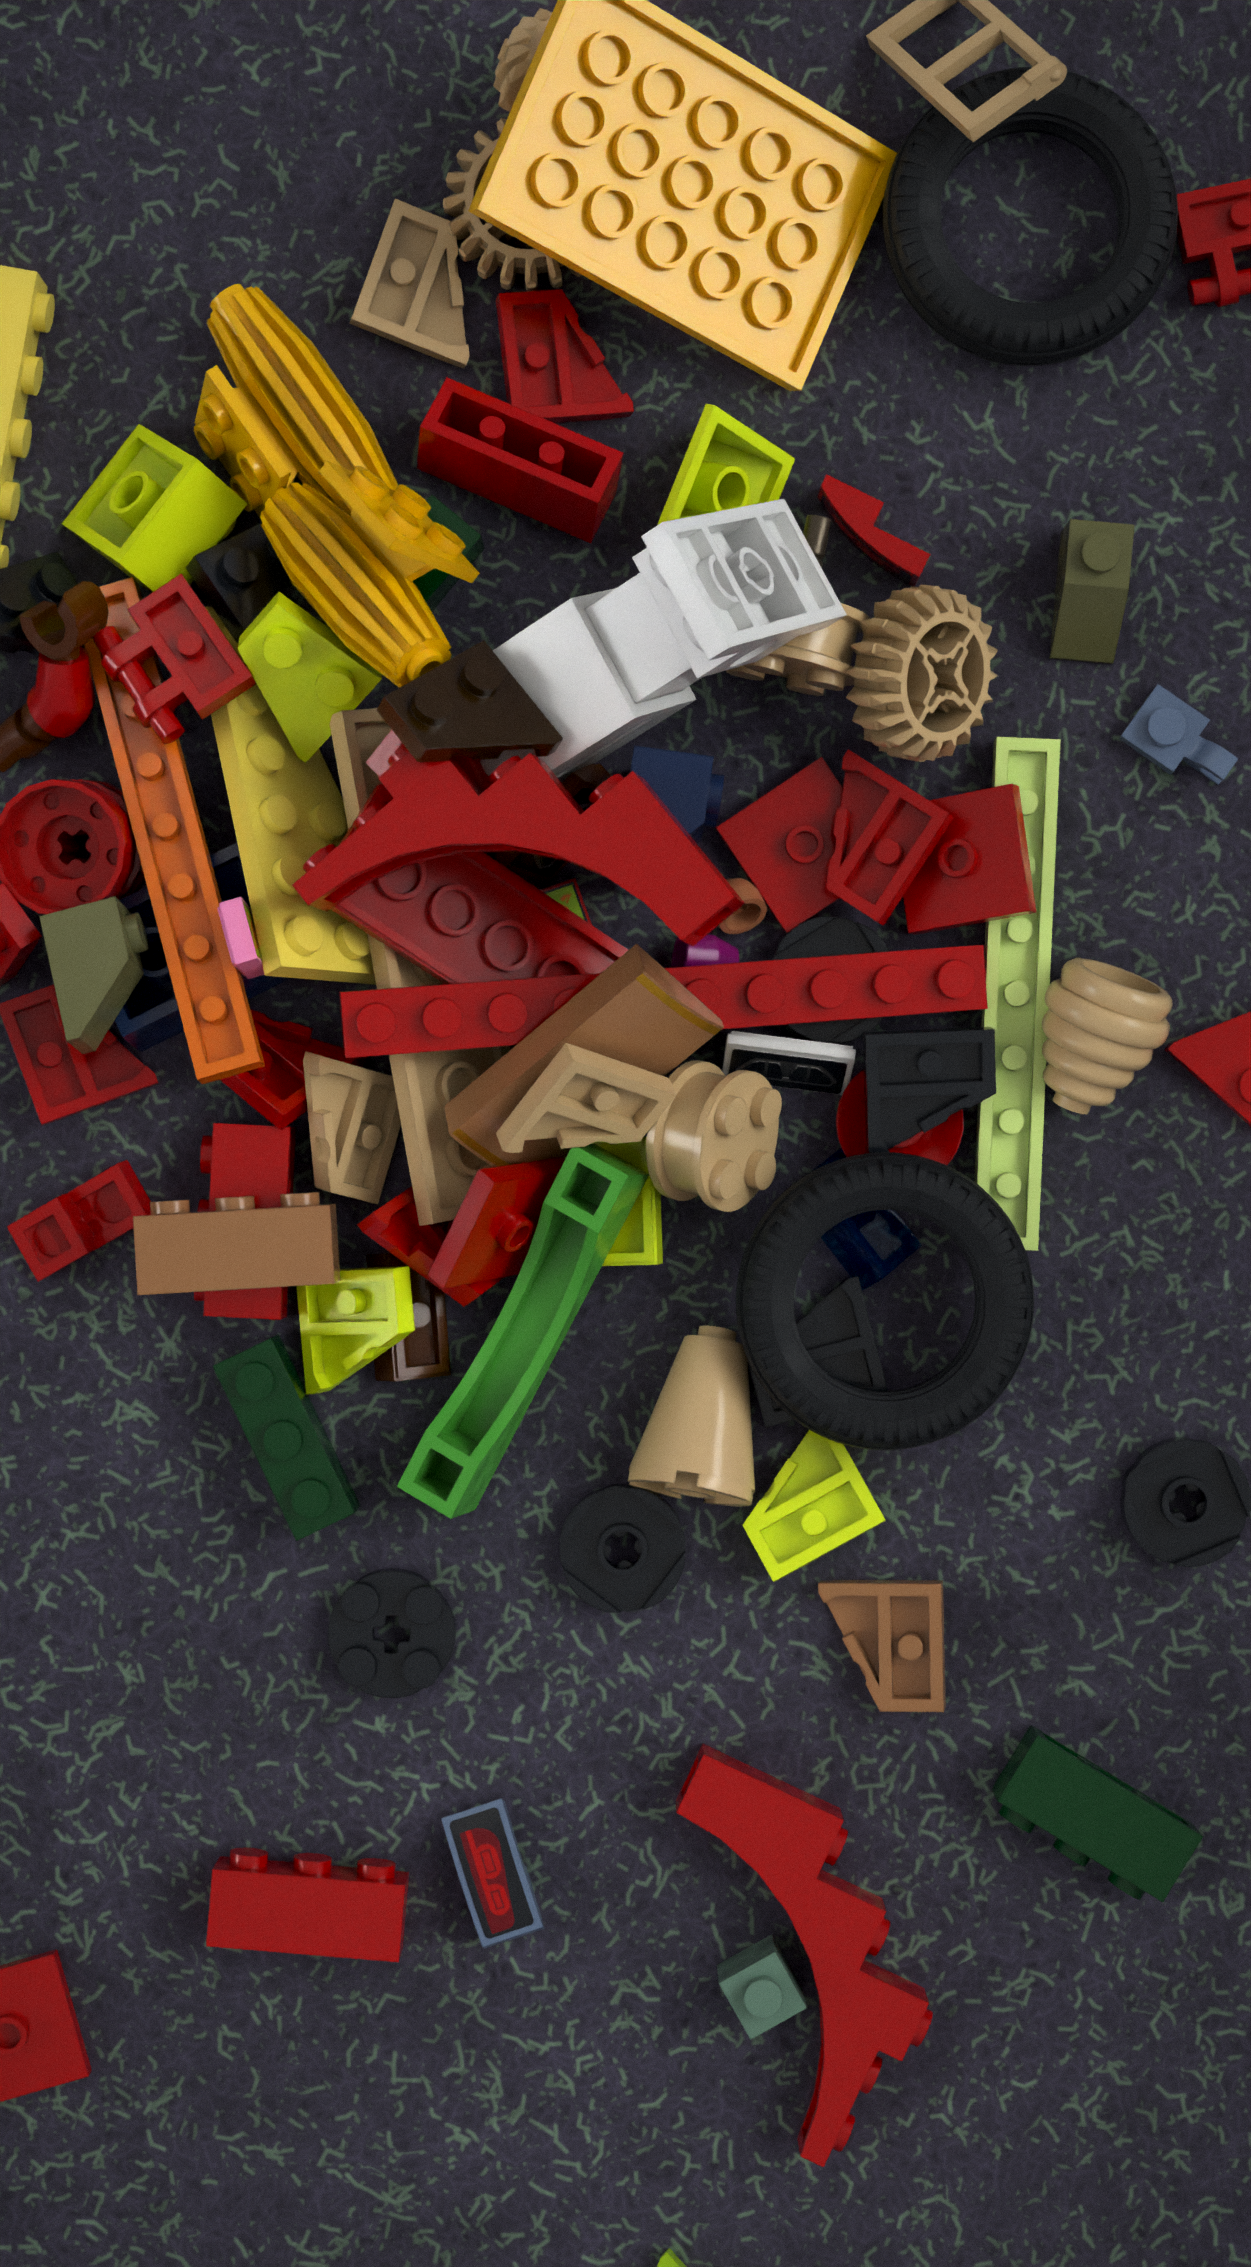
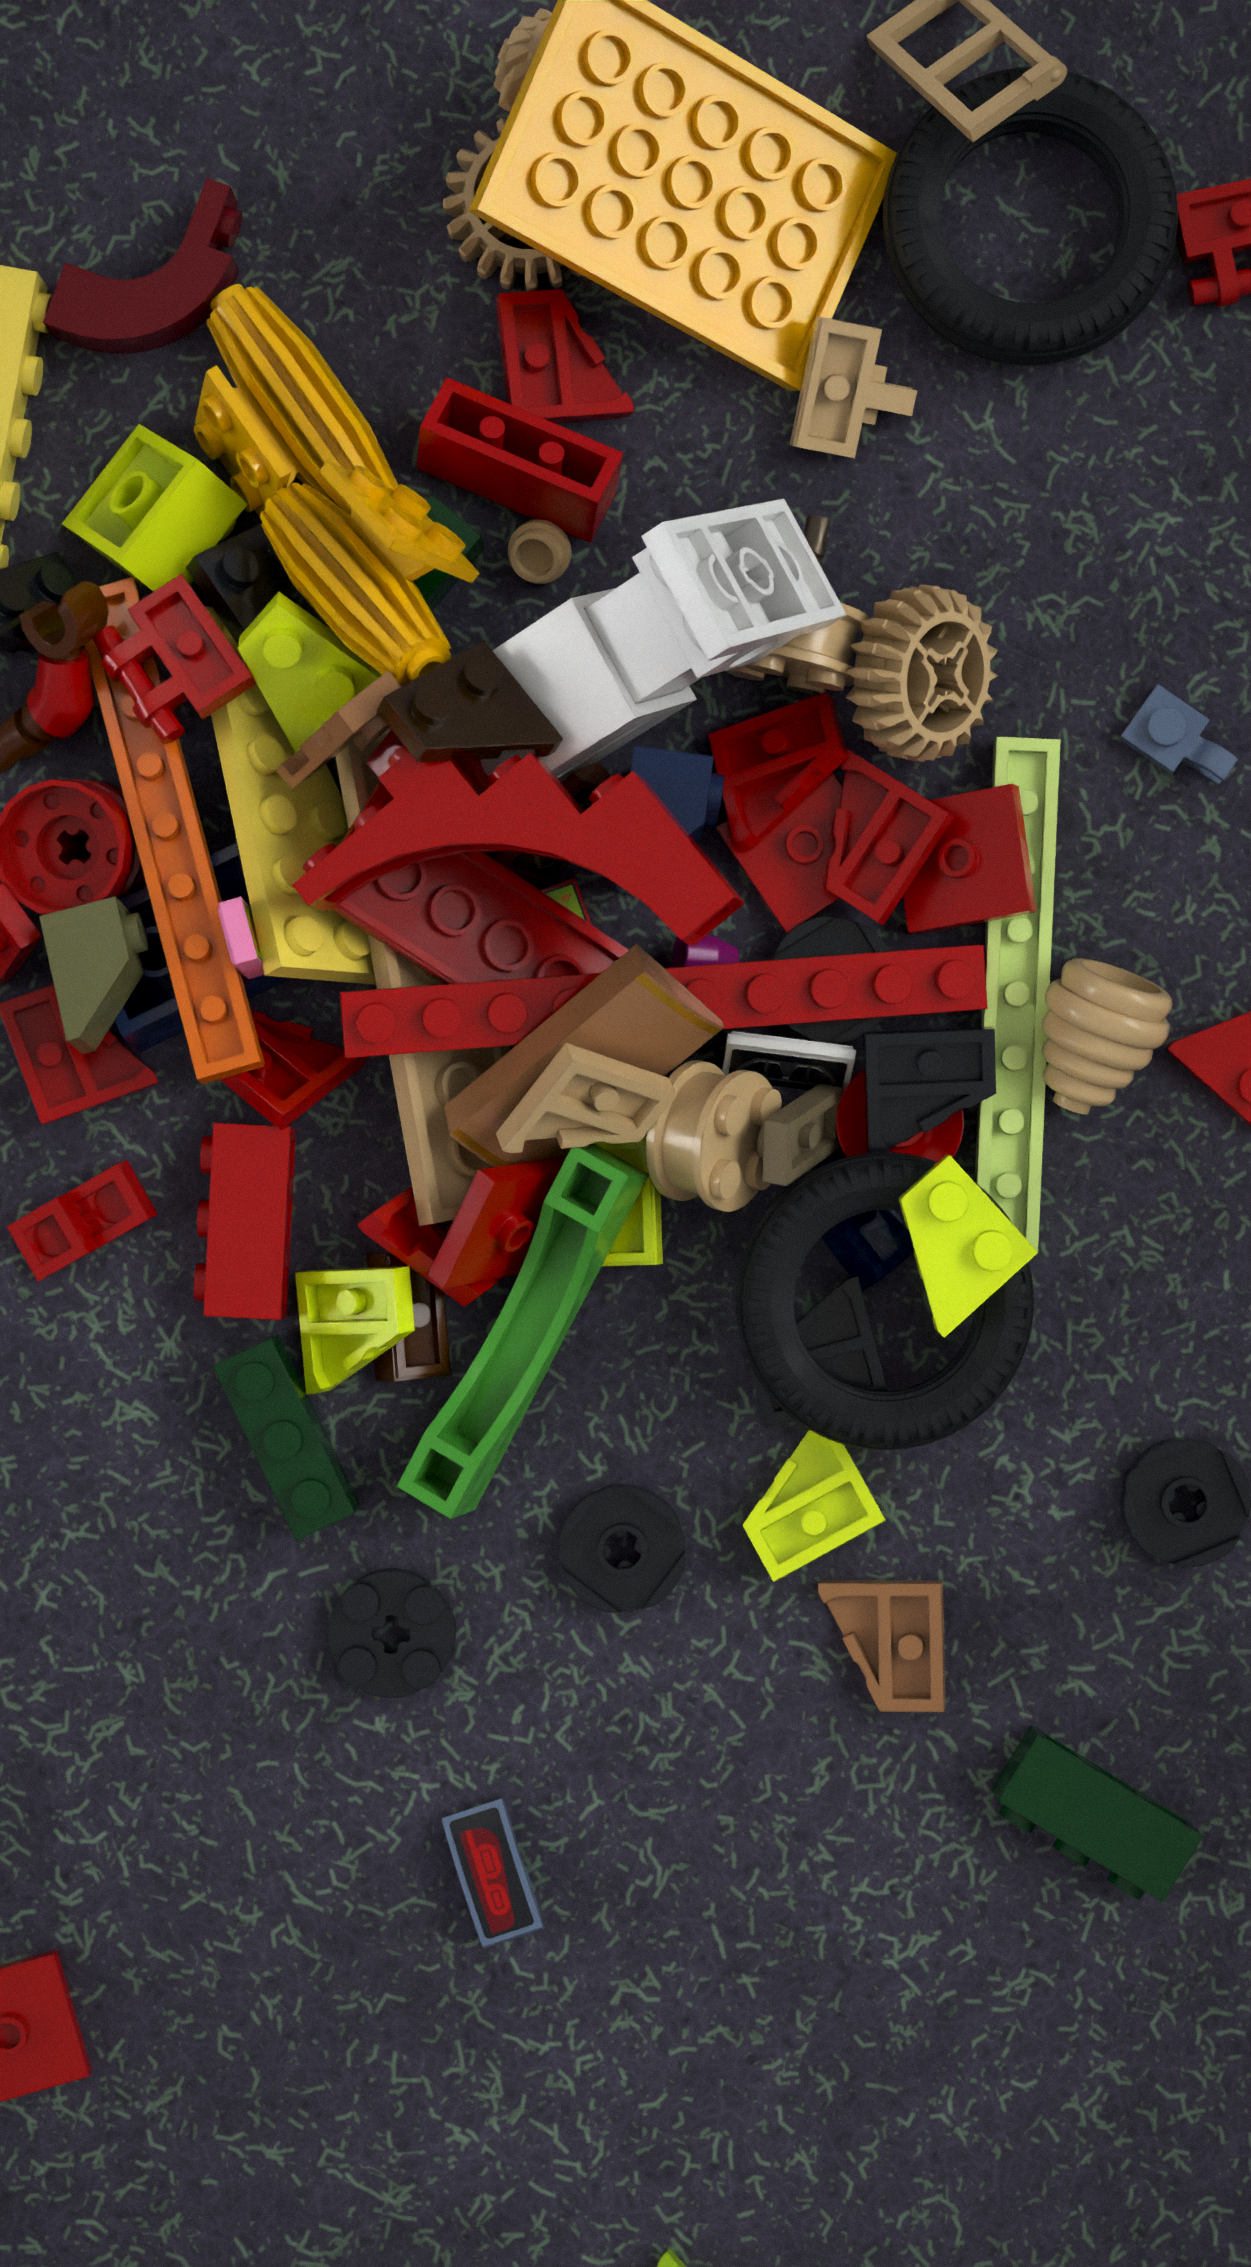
(161, 306): none -> dark red arch
(236, 1245): medium nougat brick -> none
(308, 1906): red brick -> none
(350, 1126): tan wing -> none
(353, 722): none -> medium nougat wing
(415, 287): tan wing -> none
(539, 551): none -> tan plate
(701, 1425): tan cone -> none
(726, 469): neon yellow slope -> none
(750, 913): nougat hinge -> none
(761, 1986): sand green brick -> none
(776, 763): none -> red wing
(799, 1135): none -> dark tan plate
(844, 388): none -> tan hinge
(855, 518): red slope -> none
(861, 2005): red arch -> none
(959, 1242): none -> neon yellow wing
(1091, 590): olive slope -> none

